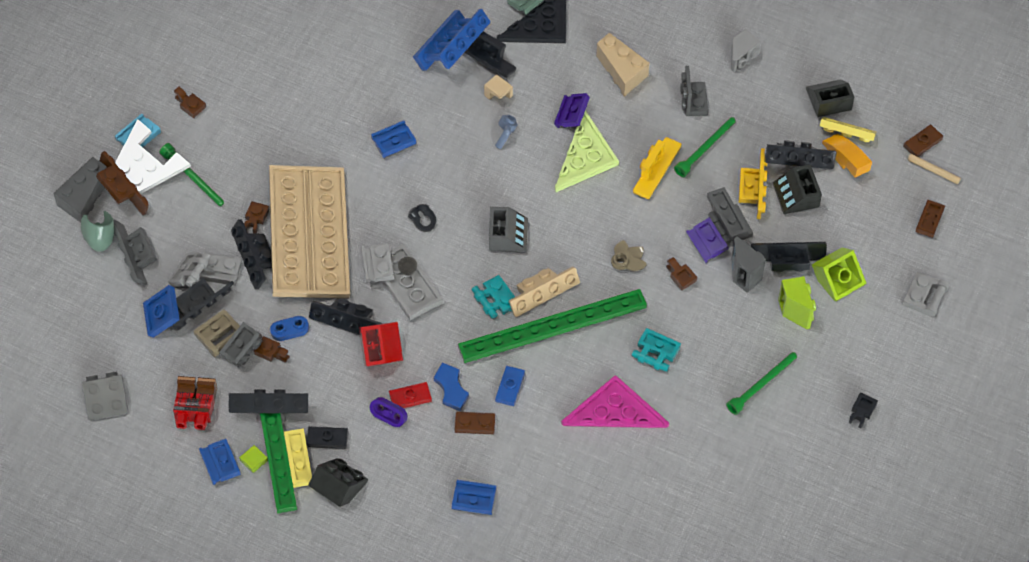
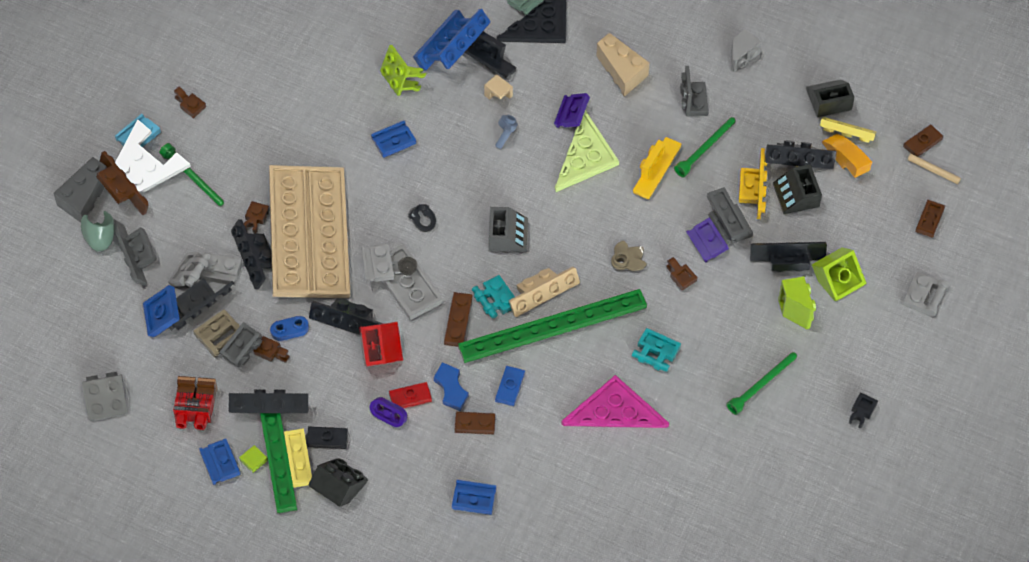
(396, 72): none -> lime plate
(458, 319): none -> reddish brown plate
(746, 265): dark grey slope -> none

